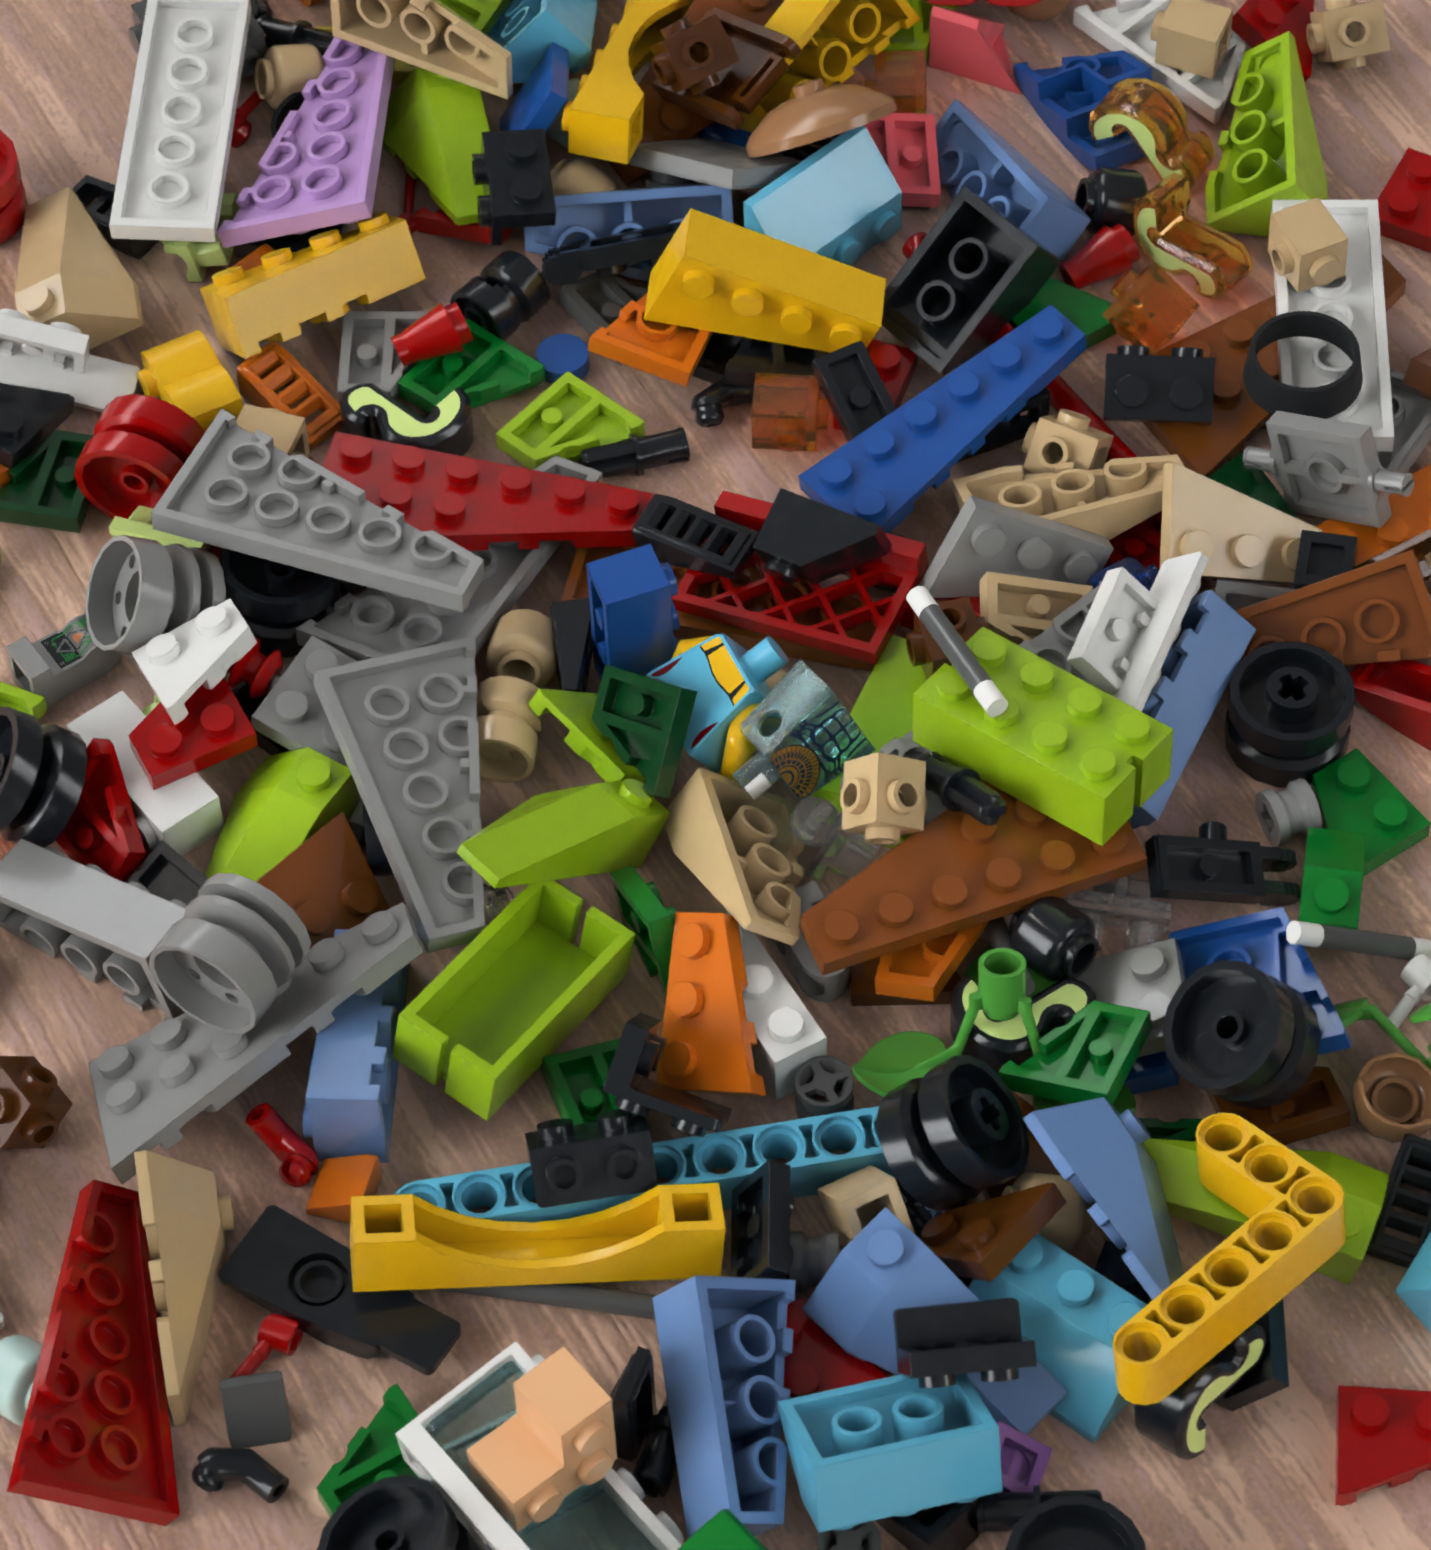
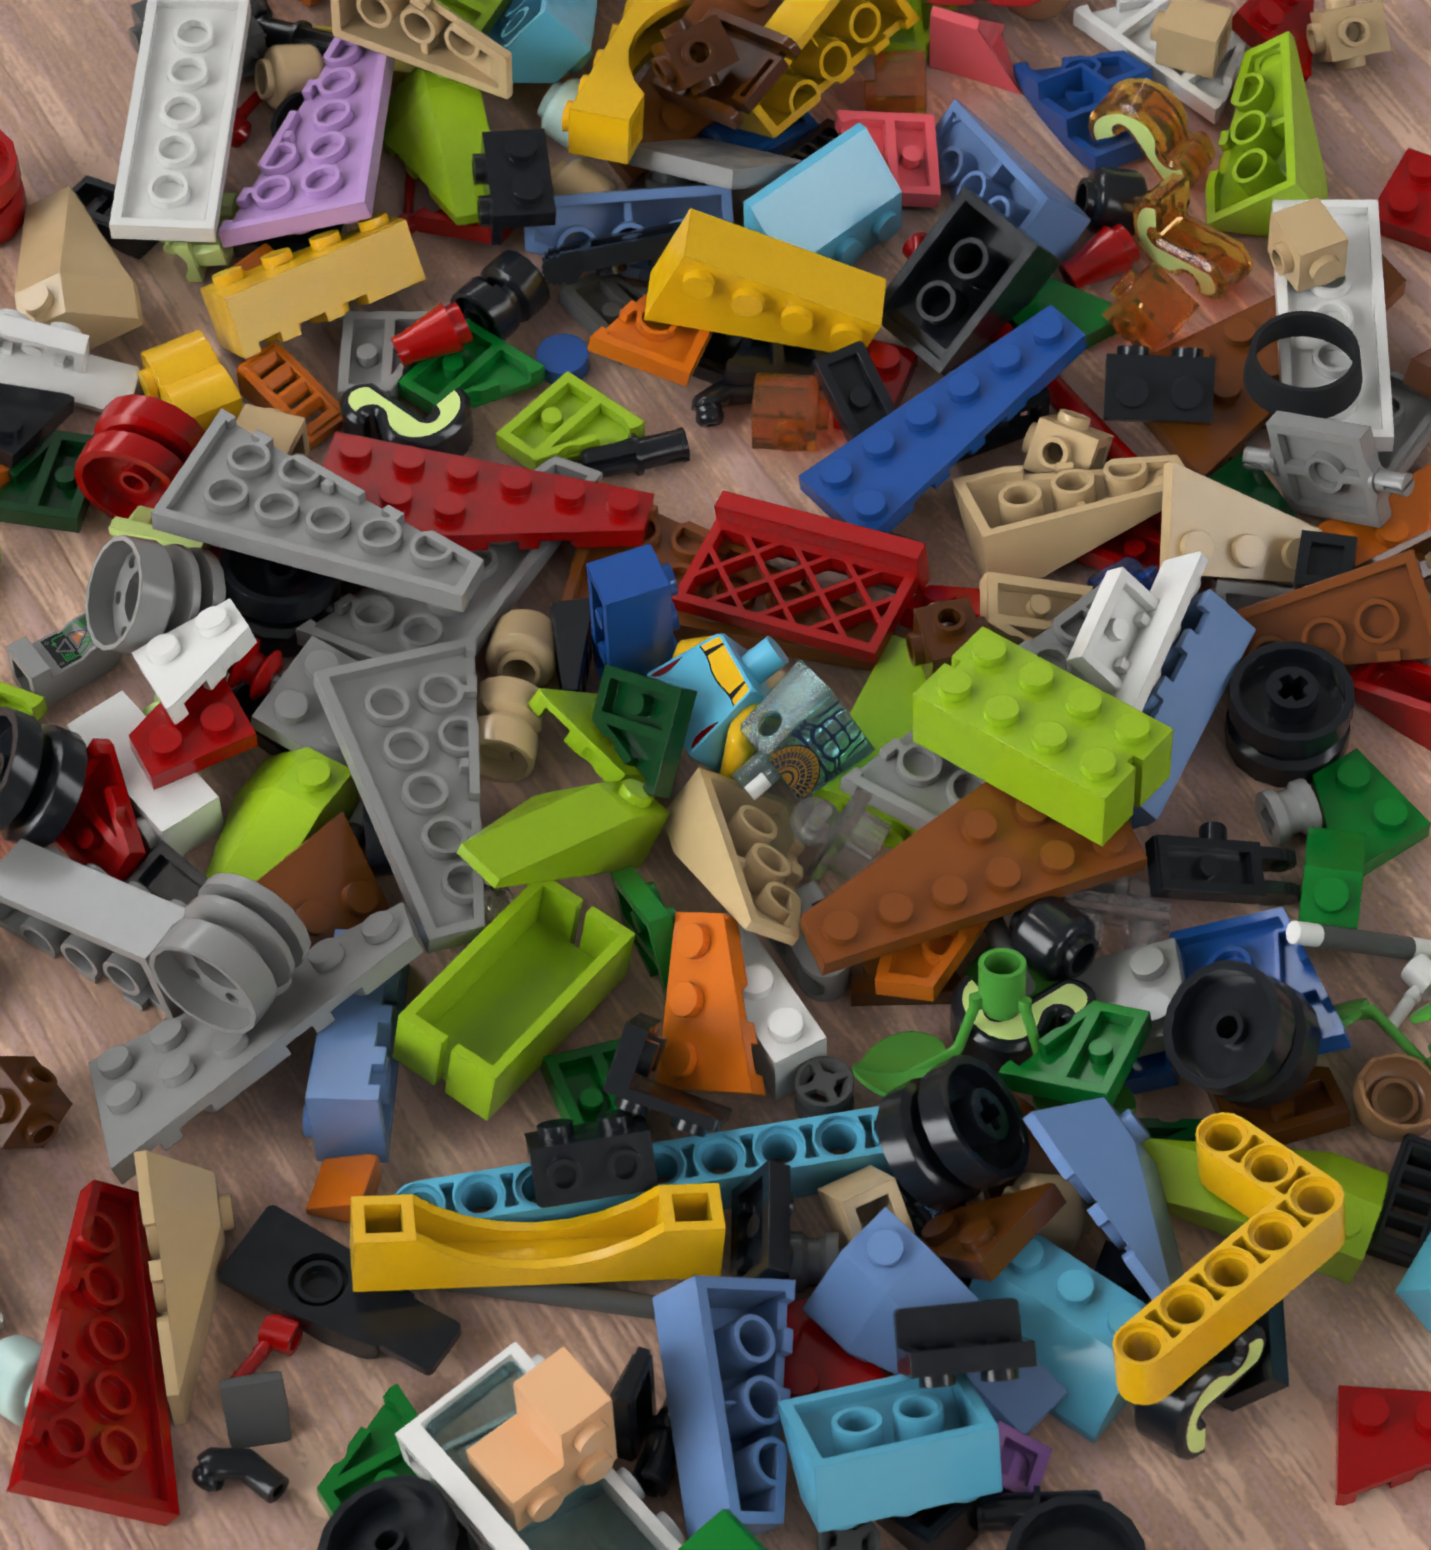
(297, 1157): red arm -> none
(541, 95): blue tile -> none
(668, 518): black slope -> none
(815, 540): black slope -> none
(817, 115): medium nougat dish -> none
(883, 797): tan brick -> none
(957, 651): dark grey bar -> none
(962, 789): black axle -> none
(1011, 543): light grey wing -> none

